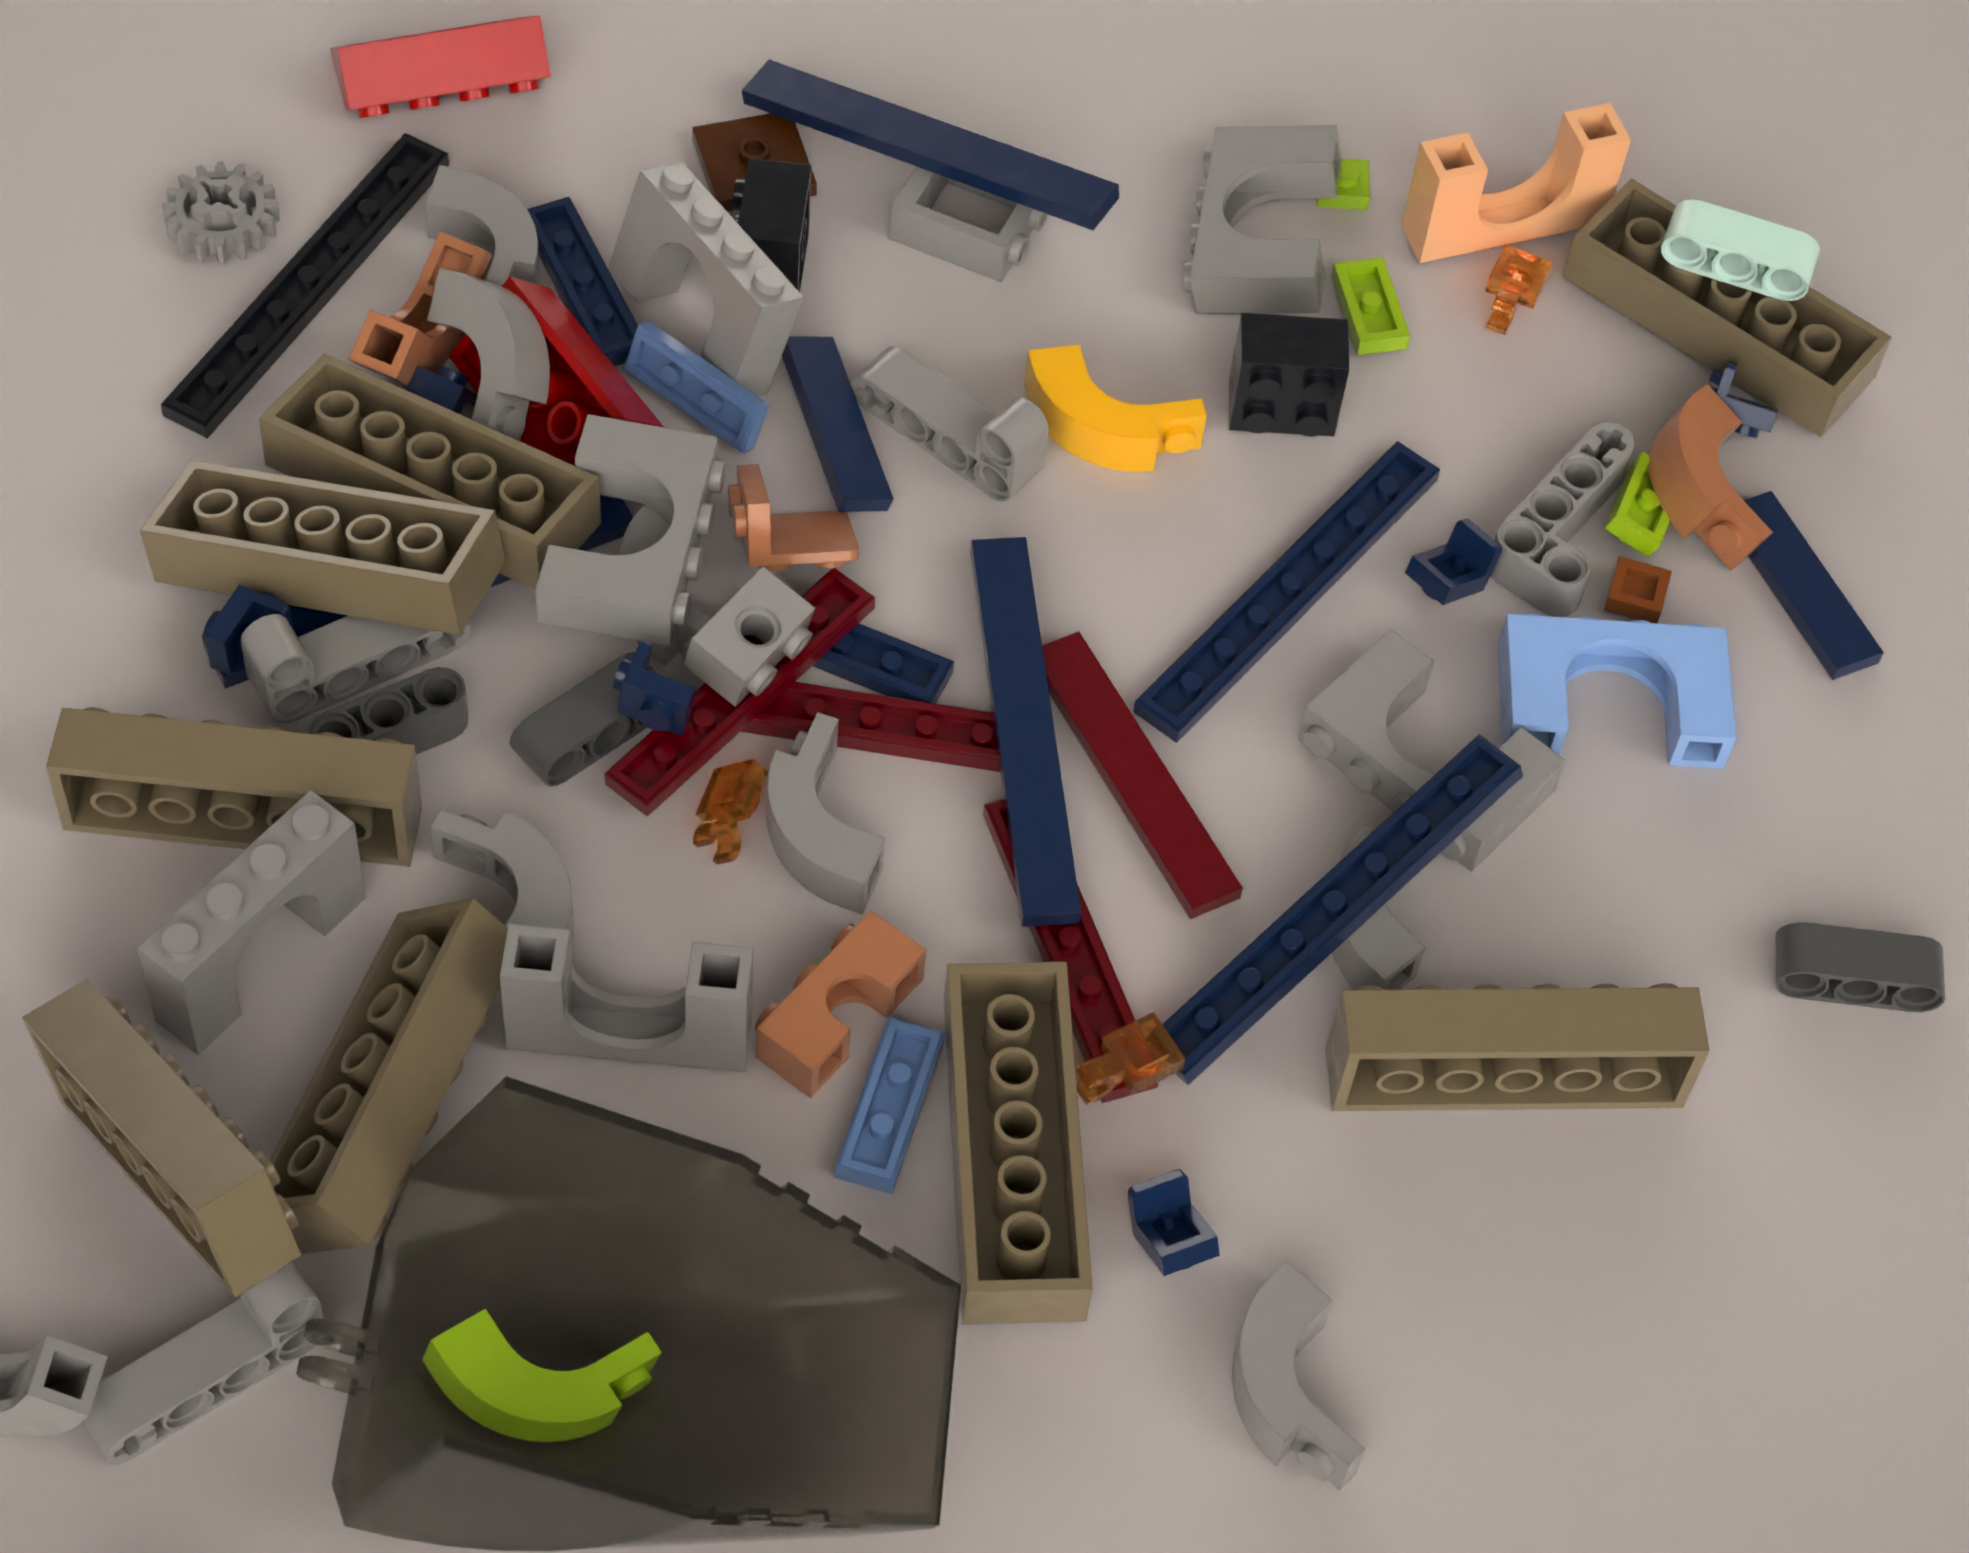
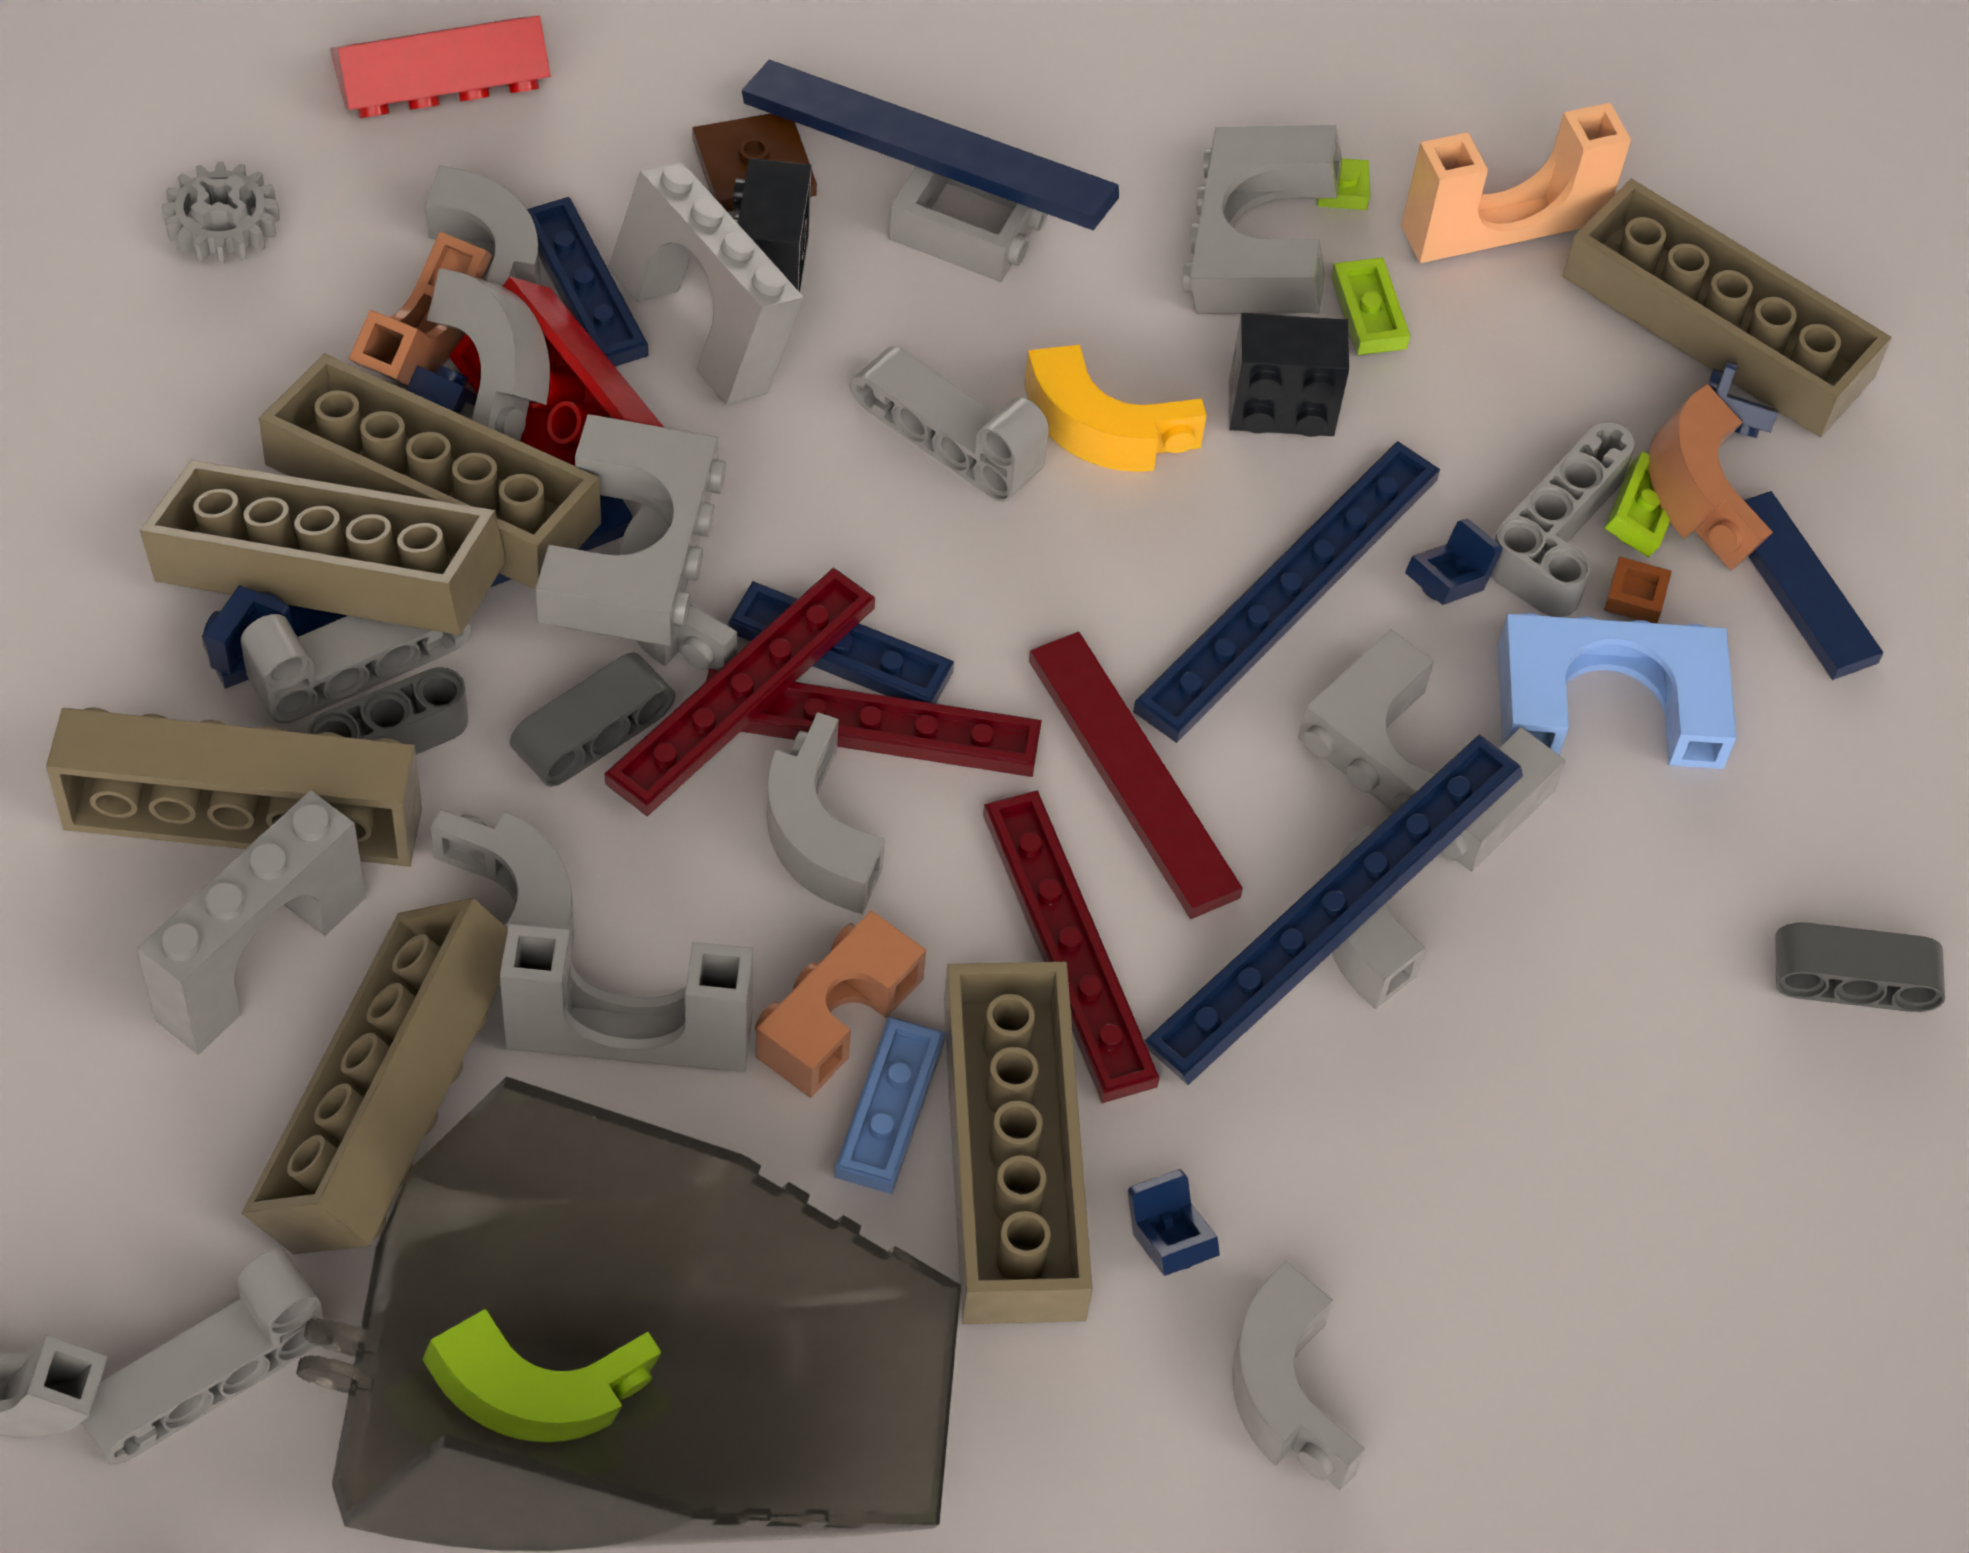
(165, 1136): dark tan brick -> none
(303, 286): black tile -> none
(652, 698): dark blue bracket -> none
(696, 387): medium blue tile -> none
(728, 798): clear orange plate -> none
(760, 609): light grey brick -> none
(788, 538): nougat bracket -> none
(836, 424): dark blue tile -> none
(1025, 733): dark blue tile -> none
(1133, 1054): clear orange plate -> none
(1515, 280): clear orange plate -> none
(1515, 1048): dark tan brick -> none
(1740, 250): light aqua beam -> none

